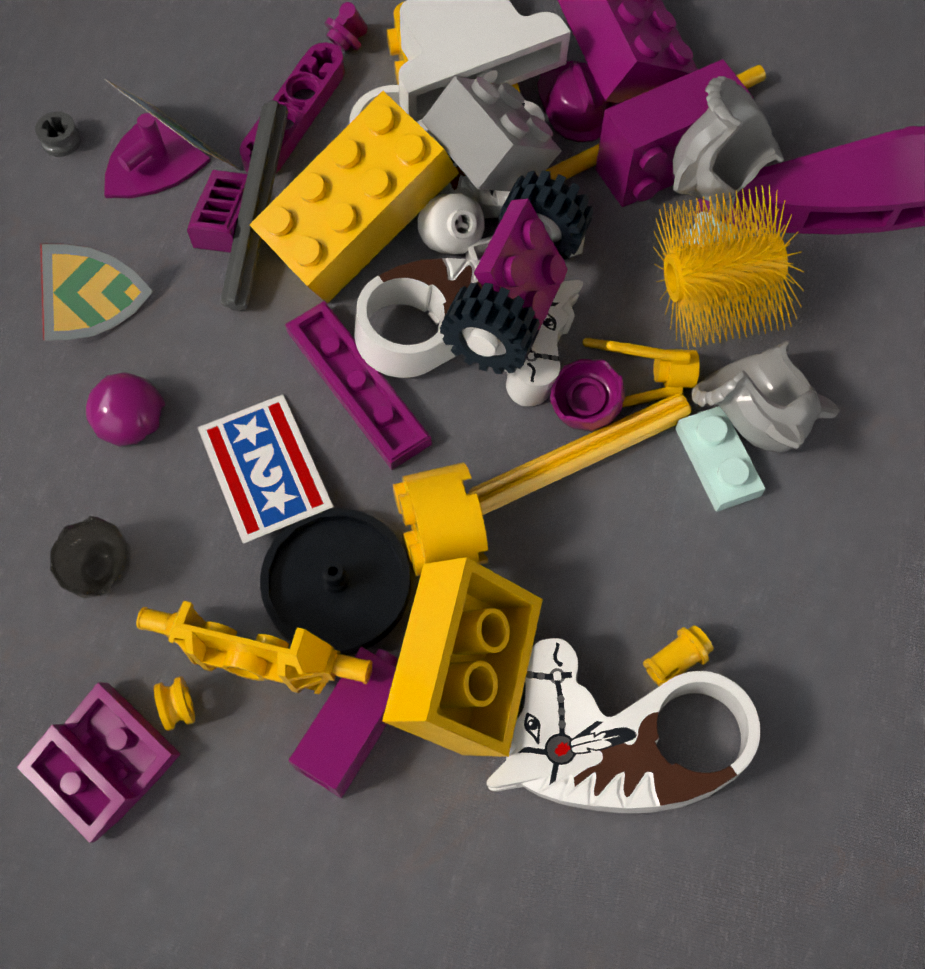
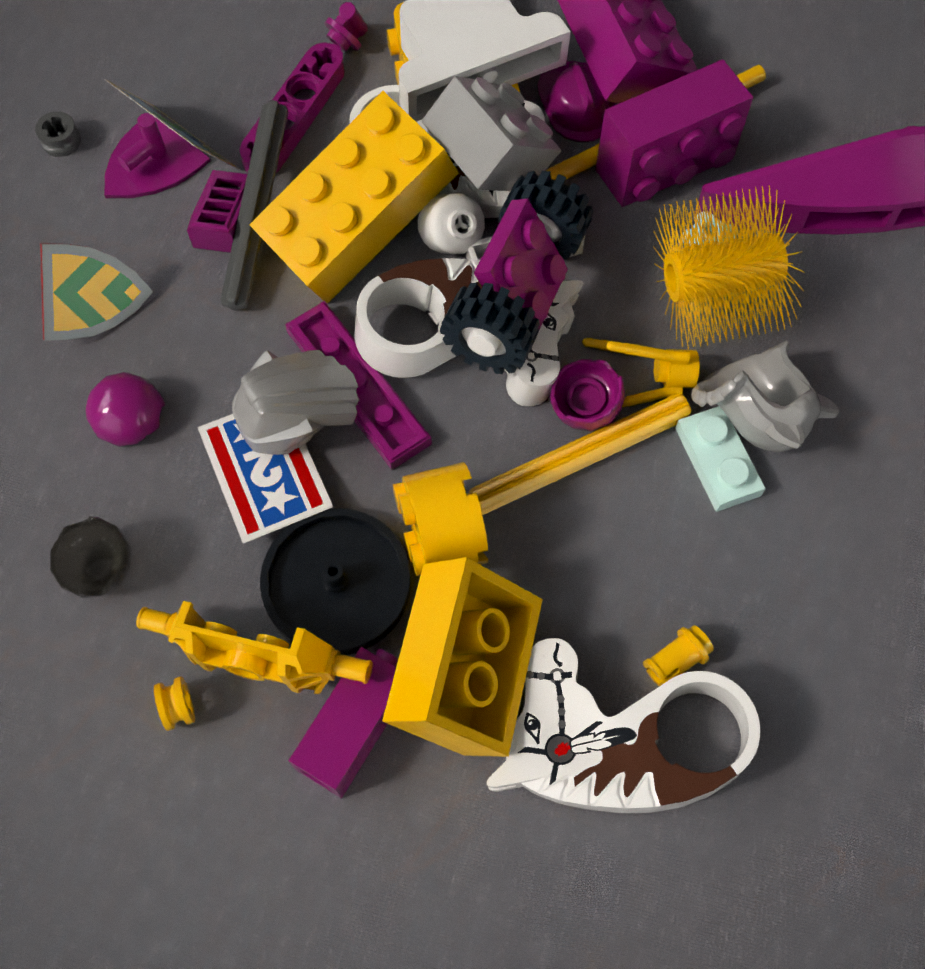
(98, 761): magenta slope -> none
(292, 399): none -> light grey hair
(724, 146): light grey hair -> none

